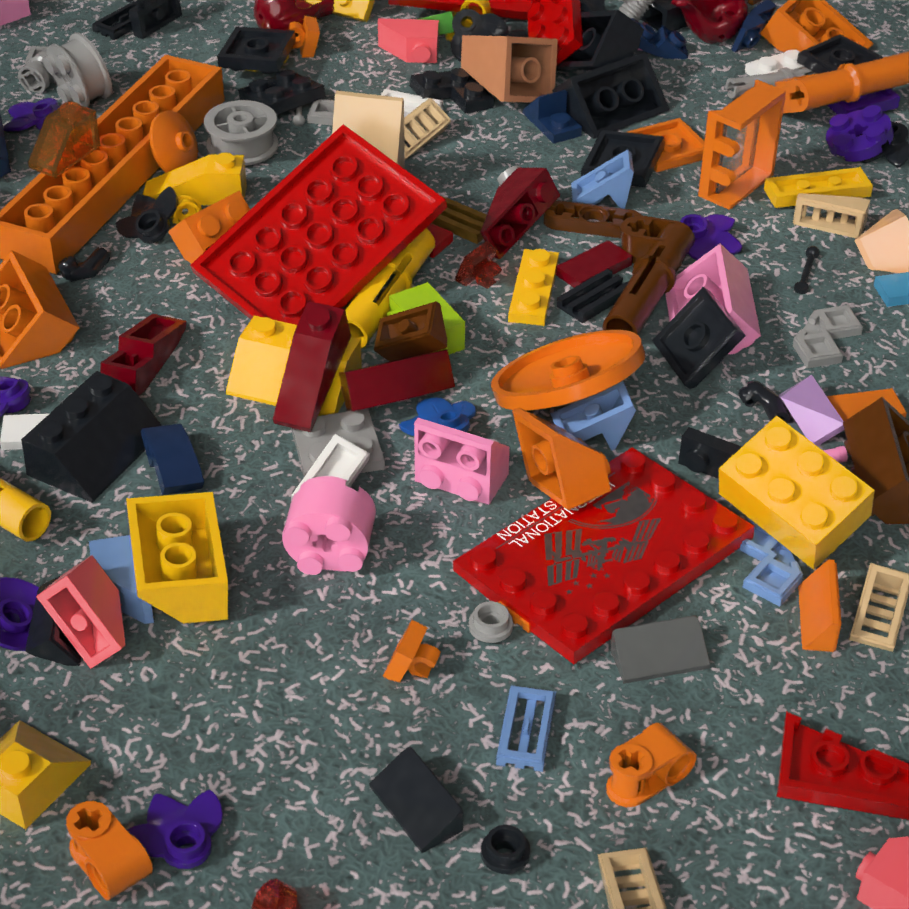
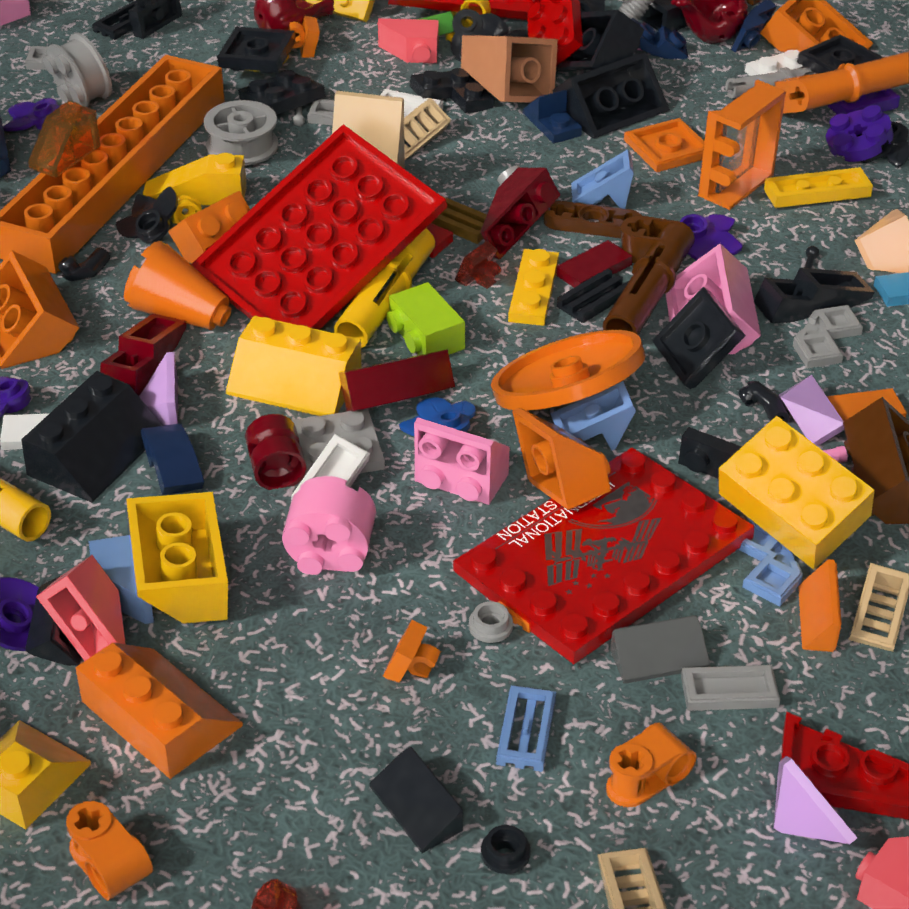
(34, 75): light grey wheel -> none
(153, 706): none -> orange slope
(162, 391): none -> lavender slope
(172, 141): orange dish -> none
(175, 289): none -> orange cone
(175, 824): dark purple plate -> none
(275, 452): none -> dark red wheel
(311, 365): dark red slope -> none
(411, 332): reddish brown slope -> none
(644, 151): black tile -> none
(730, 687): none -> light grey tile
(803, 809): none -> lavender slope
(810, 290): none -> black slope
(842, 204): tan slope -> none

